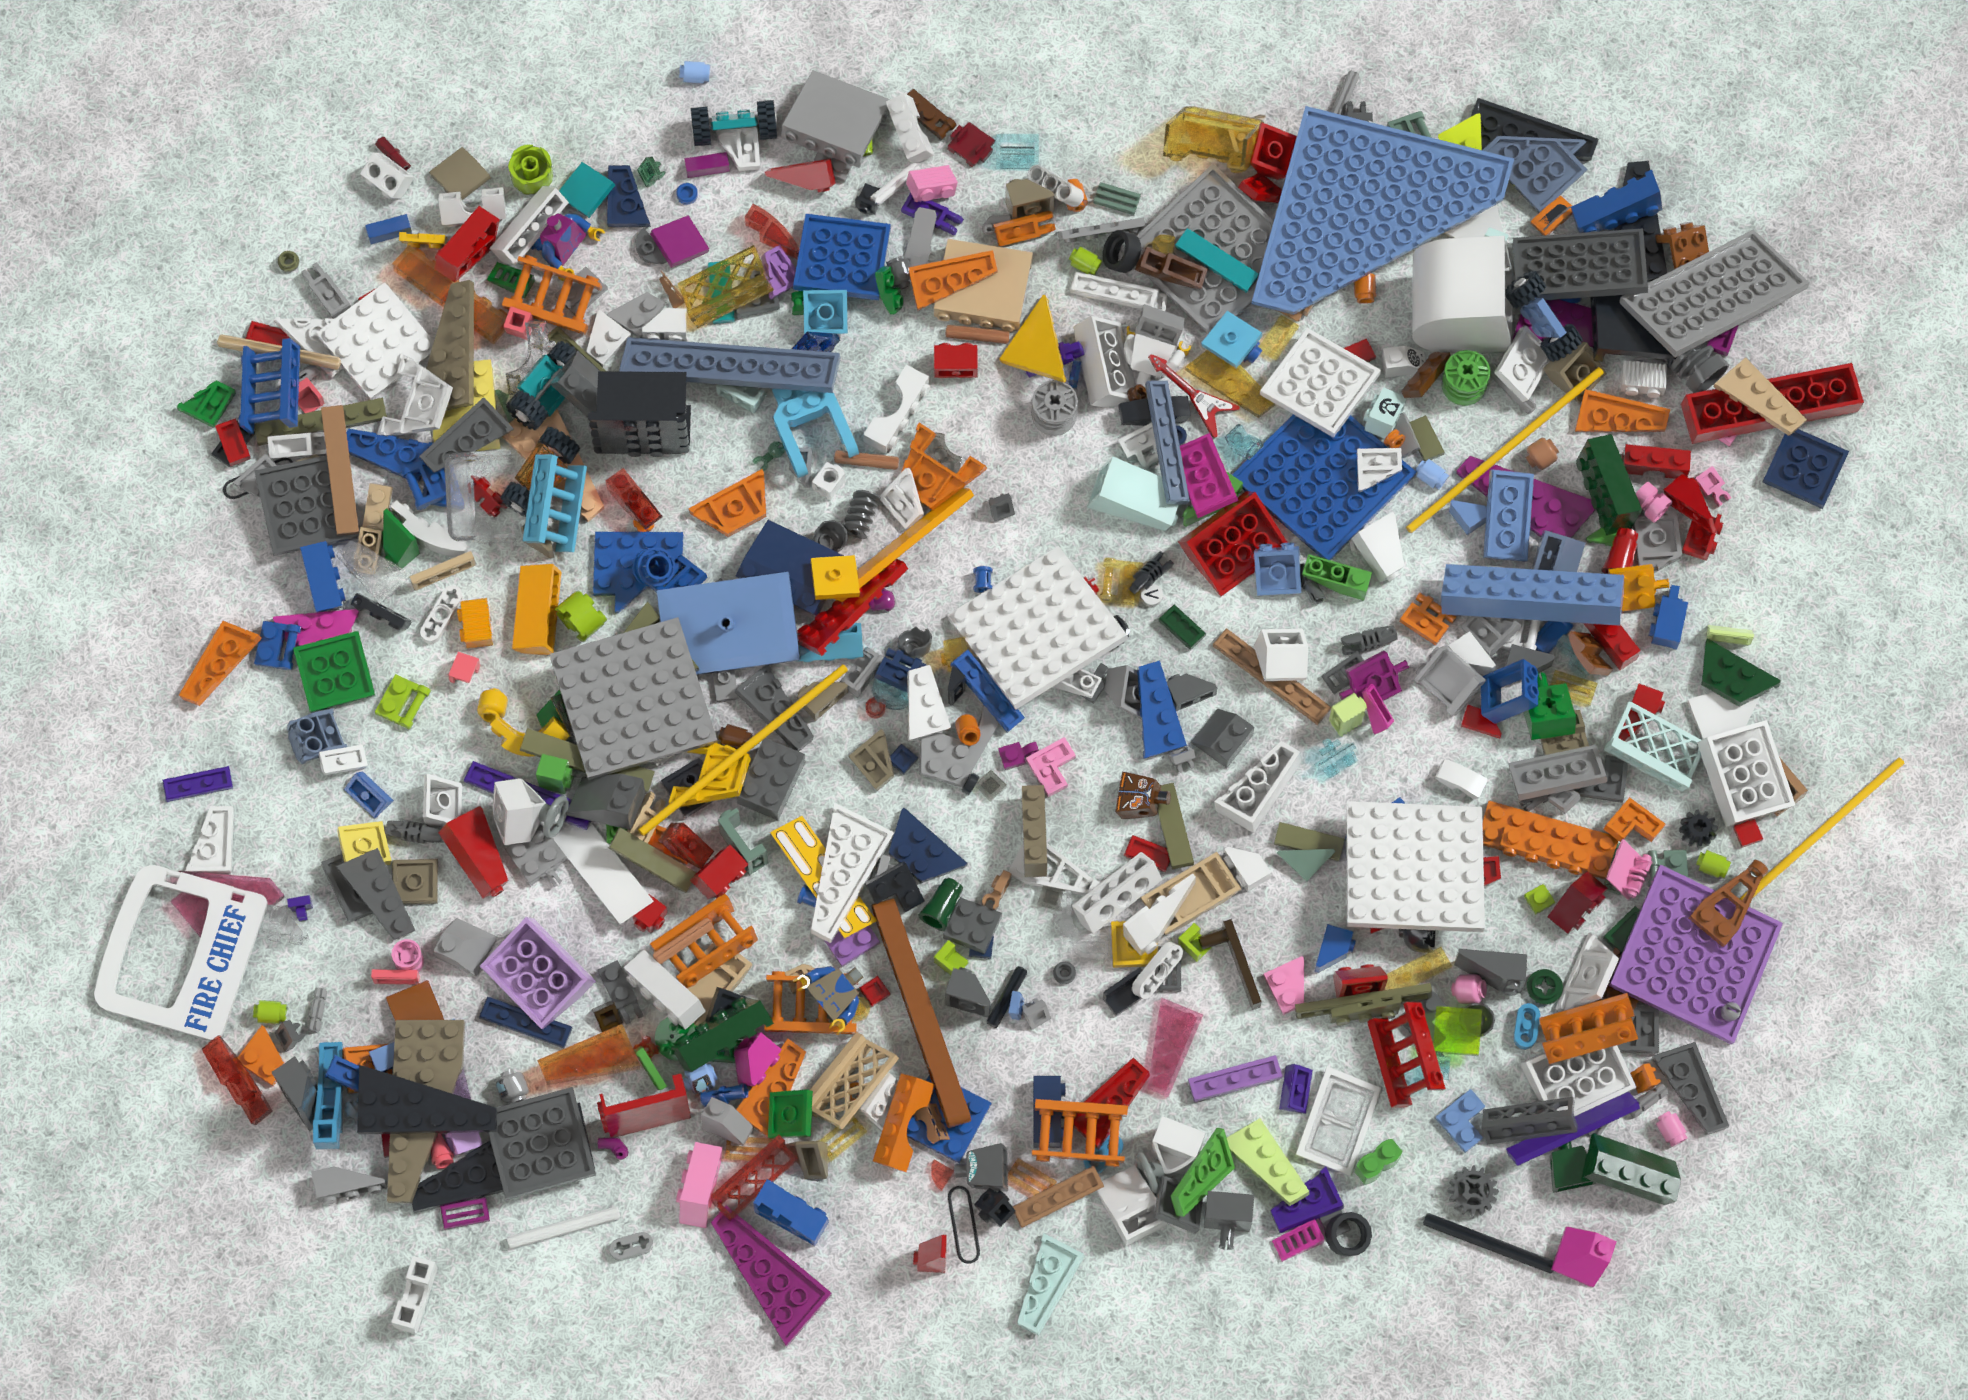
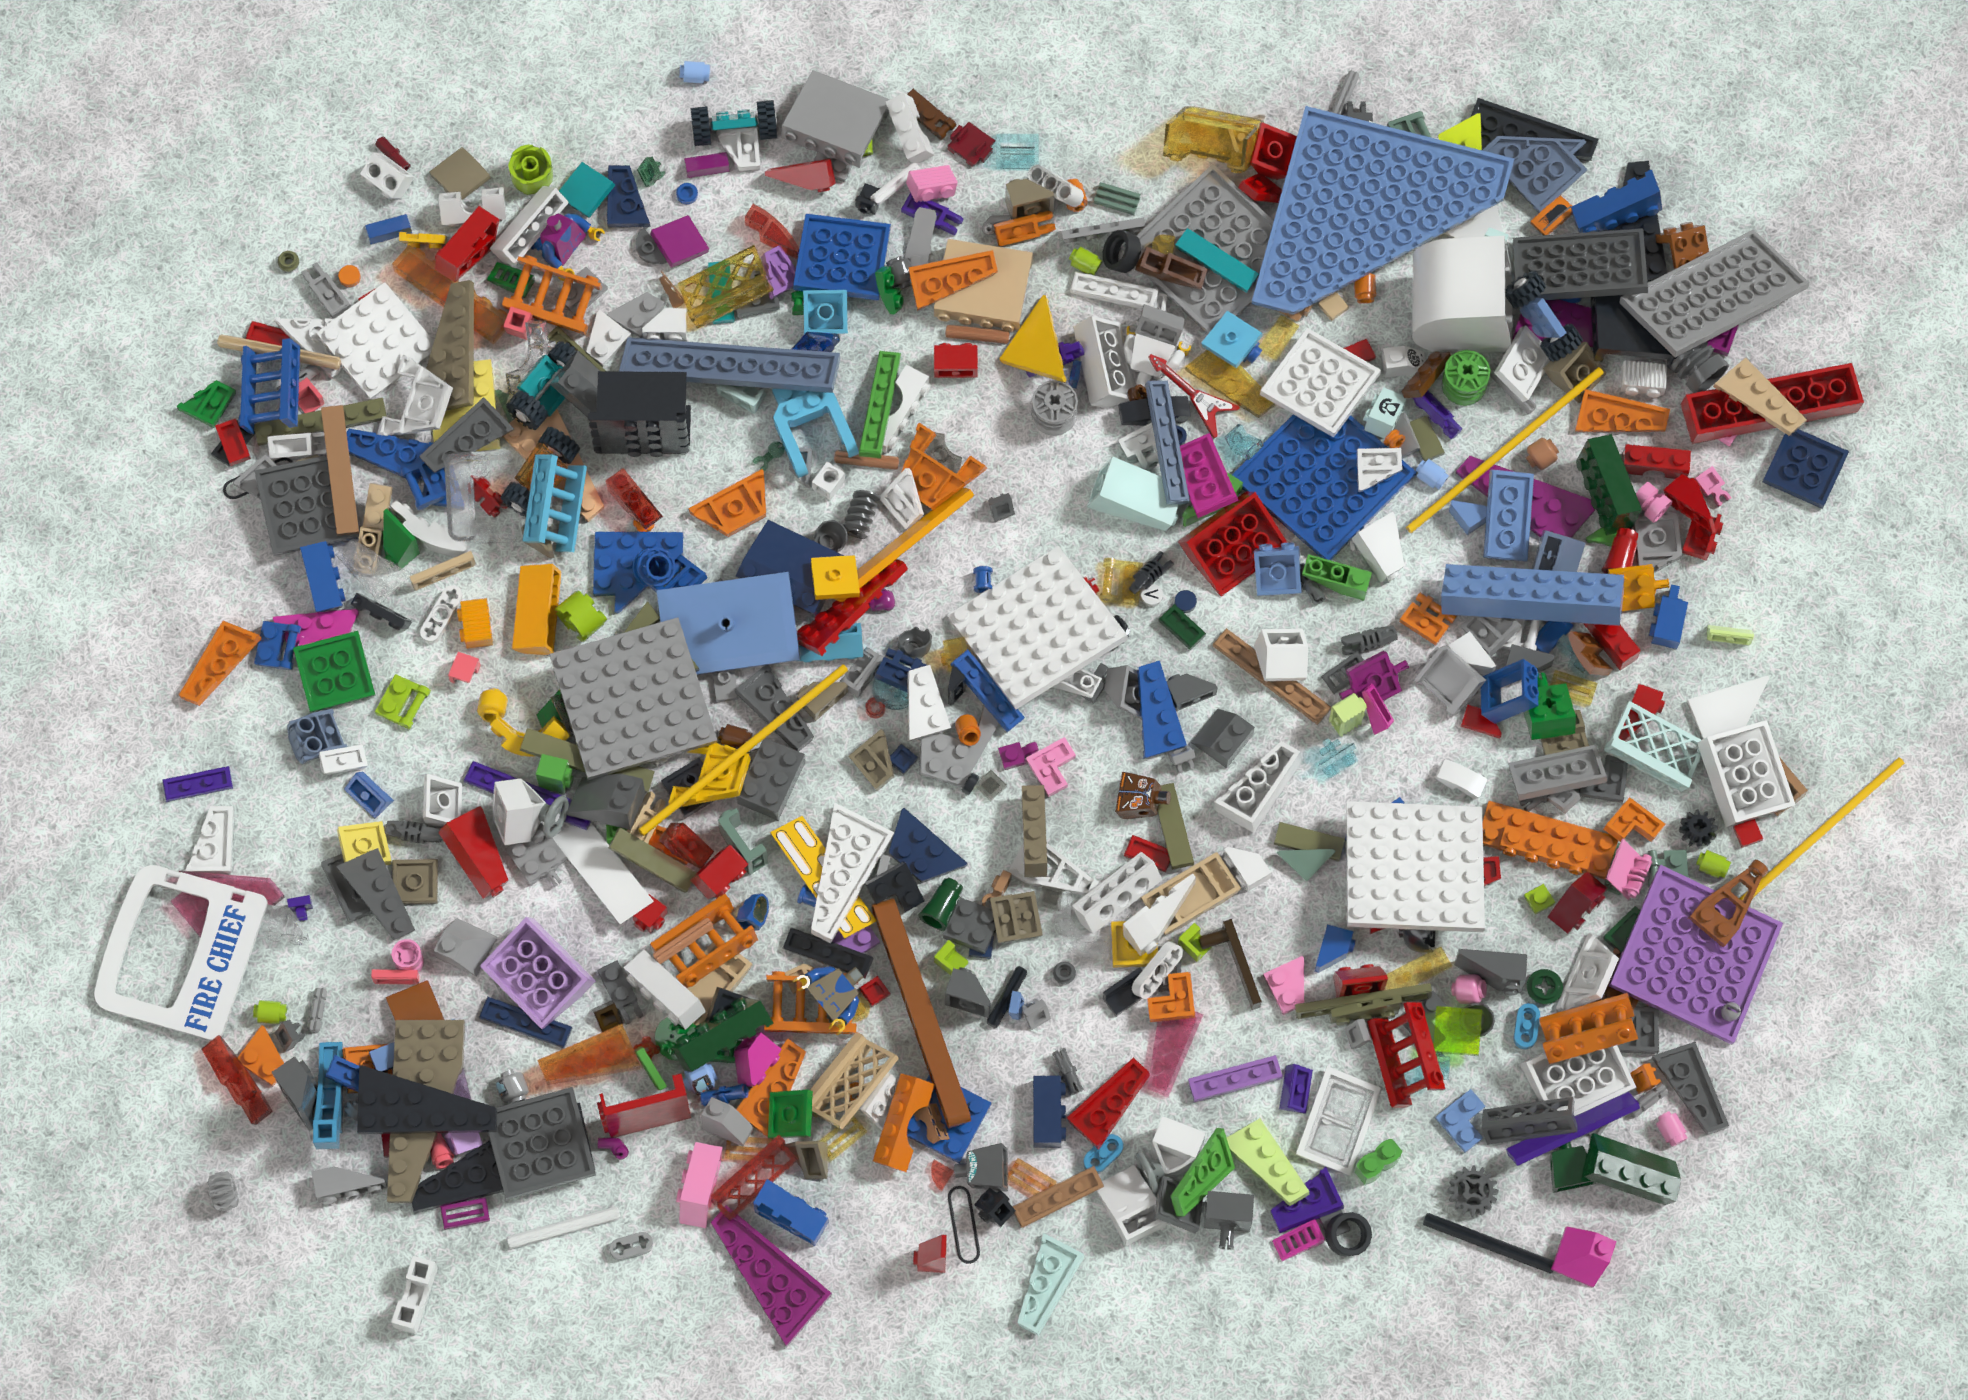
(223, 1191): none -> light grey gear
(349, 276): none -> orange tile
(753, 912): none -> blue rock
(827, 953): none -> black tile
(879, 404): none -> bright green tile
(1016, 917): none -> dark tan slope
(1067, 1071): none -> dark grey pin
(1069, 1111): orange fence -> none
(1177, 1005): none -> orange plate
(1186, 601): none -> dark blue tile
(1333, 306): none -> tan tile
(1358, 1034): none -> light grey tile
(1438, 414): none -> dark purple hinge
(1734, 676): dark green wing -> none

